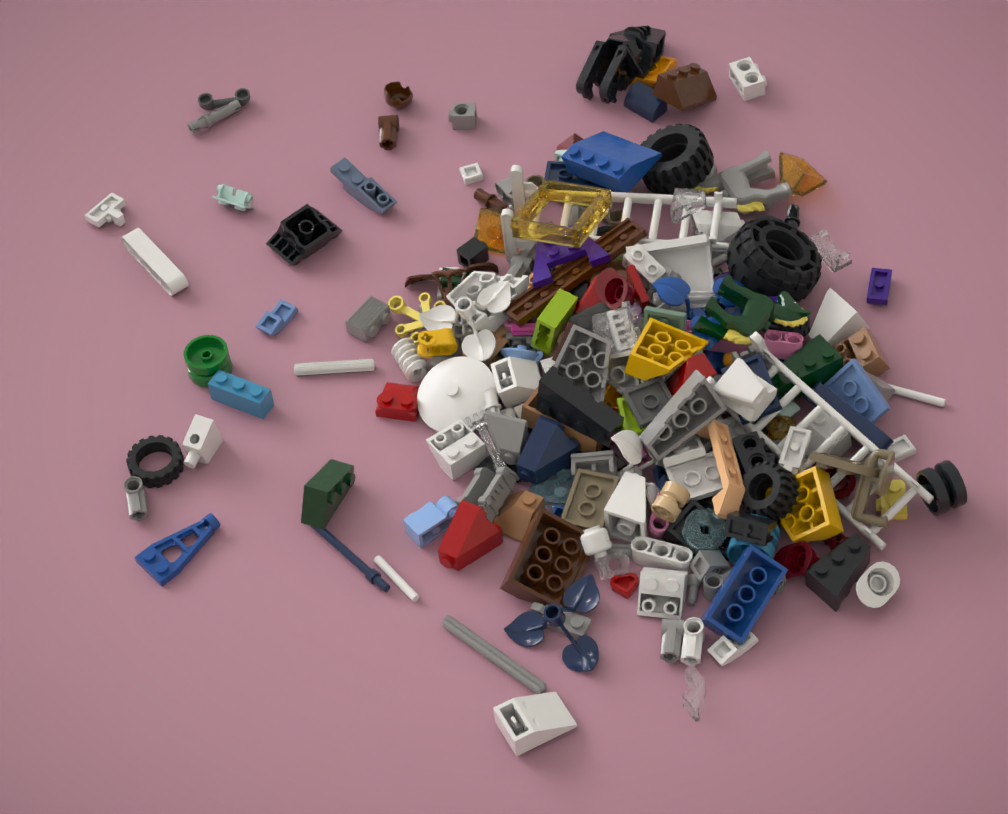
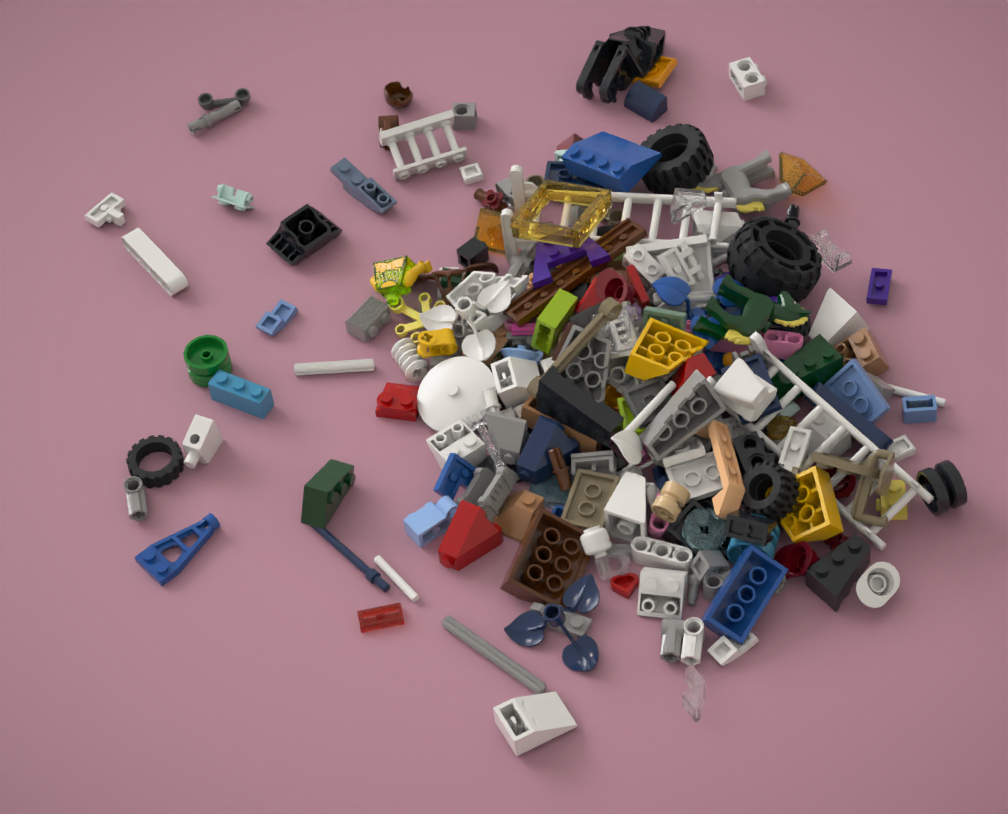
(381, 620): none -> clear red tile
(396, 277): none -> torso
(426, 127): none -> white fence
(454, 473): none -> blue plate
(496, 202): none -> dark red plate
(560, 469): none -> reddish brown axle
(608, 311): none -> dark tan piece
(644, 414): none -> white bar
(675, 266): none -> white plate
(685, 87): reddish brown slope -> none
(919, 409): none -> medium blue piece

